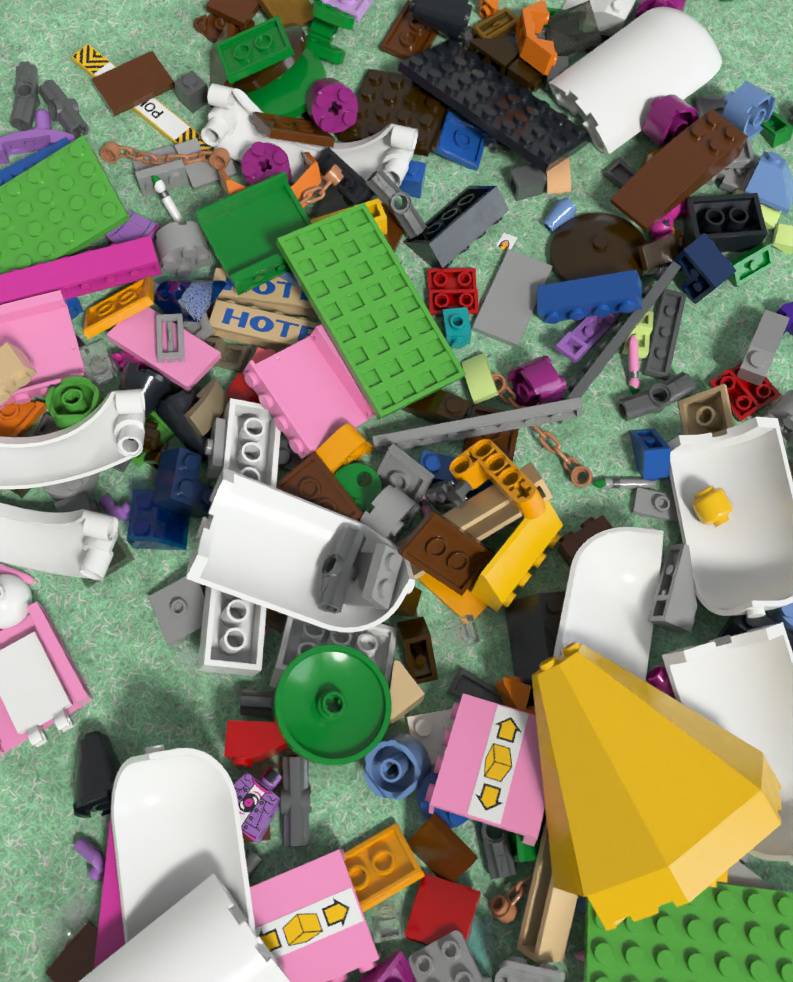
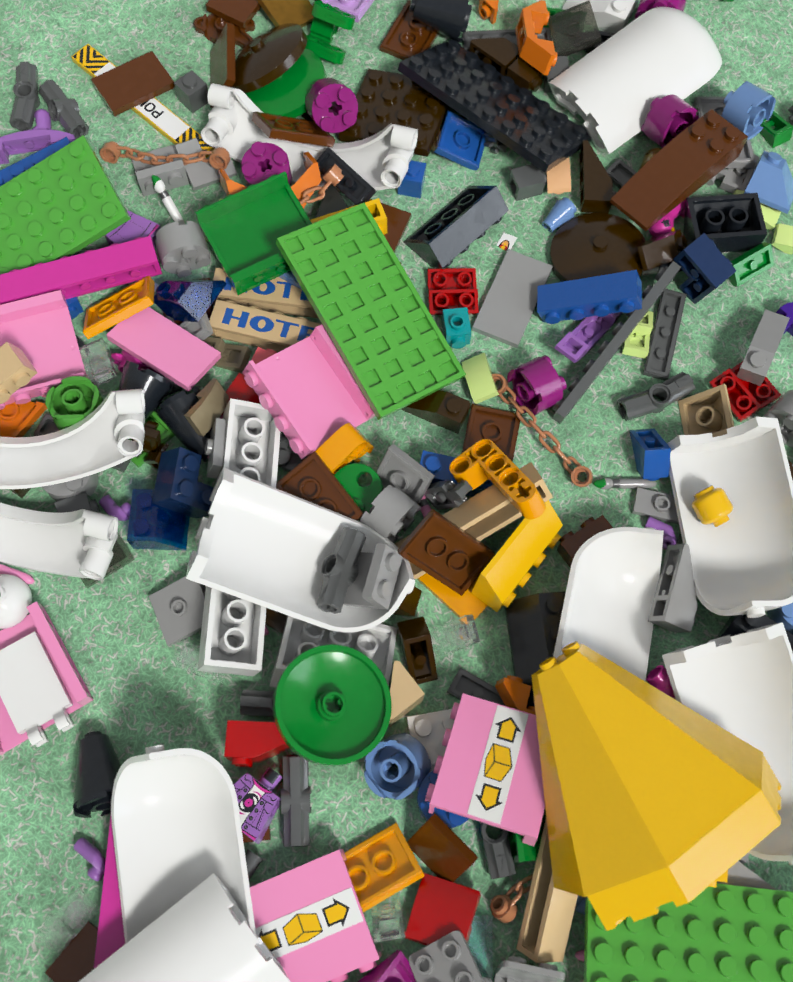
(170, 355): light grey tile -> none
(254, 49): green tile -> none
(387, 191): dark grey piece -> none
(480, 425): light grey tile -> none
(498, 28): pearl gold tile -> none
(595, 183): none -> dark brown slope
(633, 365): bright pink piece -> none
(668, 537): none -> medium lavender arm

